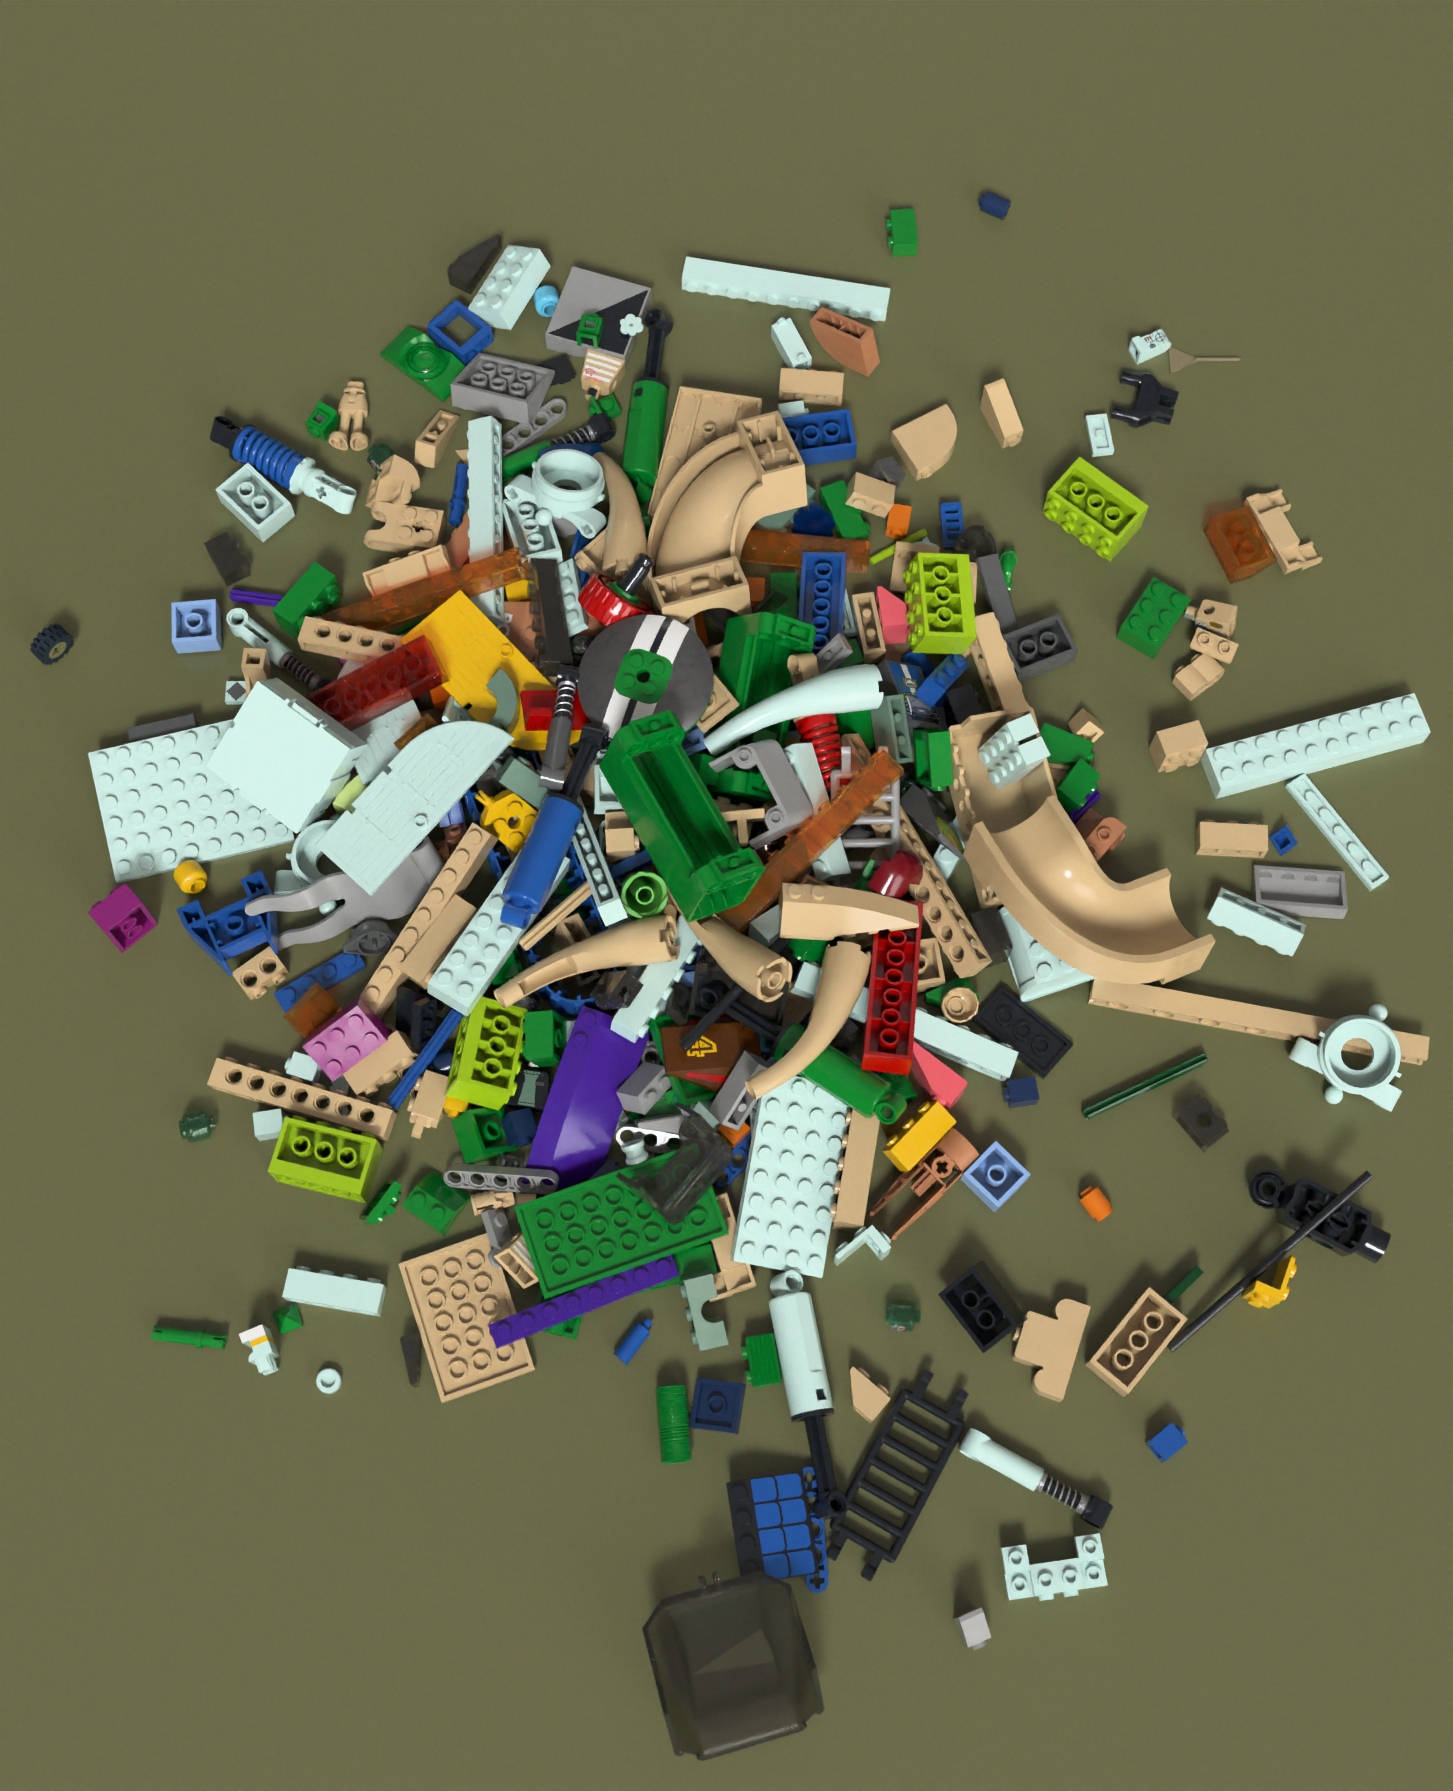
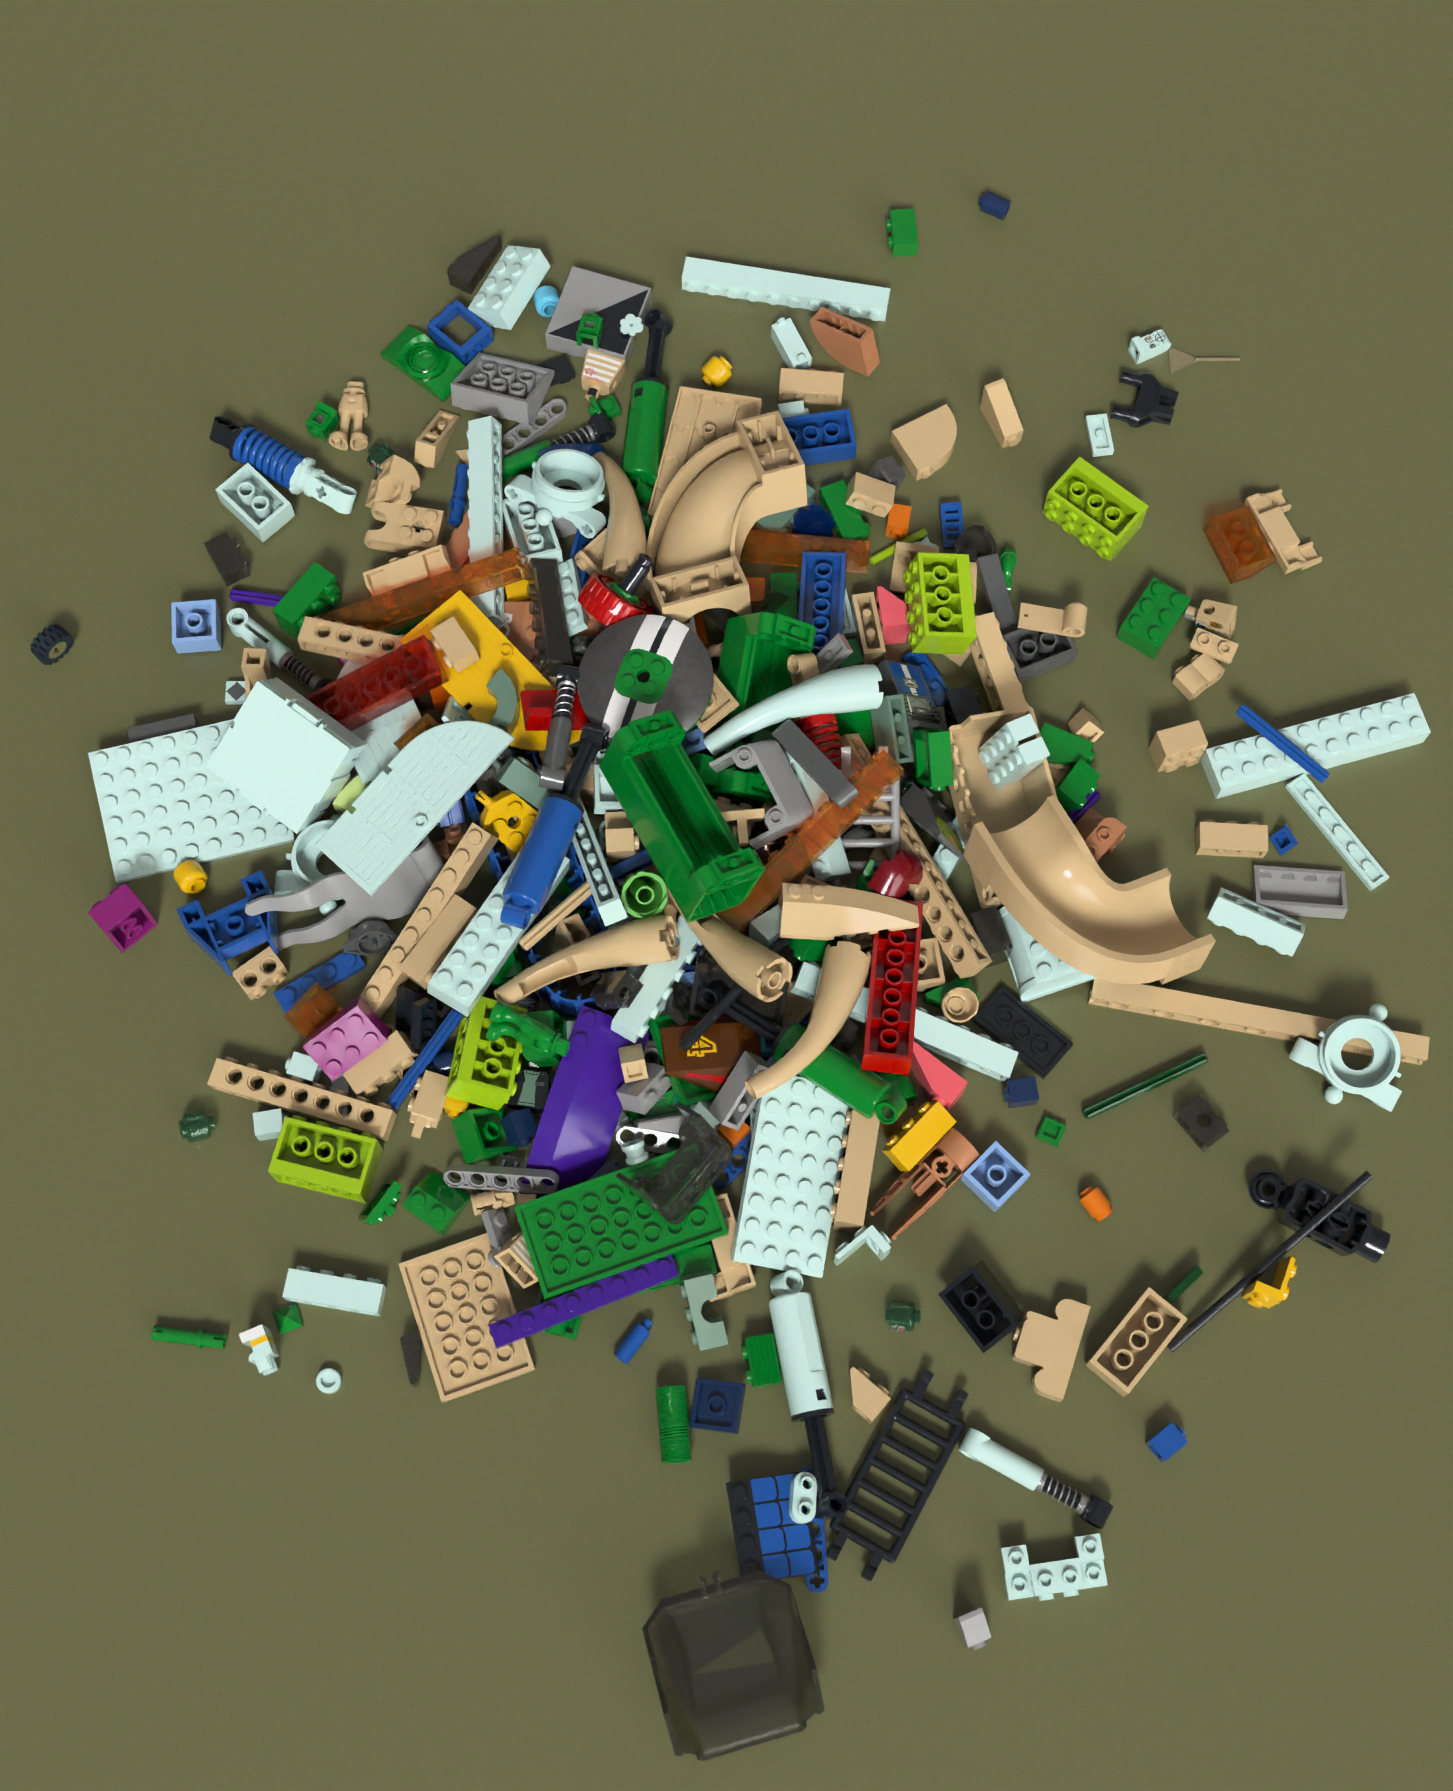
(454, 644): none -> tan brick
(525, 1030): none -> green piece
(633, 1063): none -> tan panel
(716, 371): none -> yellow head
(802, 1497): none -> light aqua plate
(815, 763): none -> dark grey beam
(941, 679): blue brick -> none
(1051, 1131): none -> green tile
(1064, 622): none -> tan door
(1283, 743): none -> blue axle

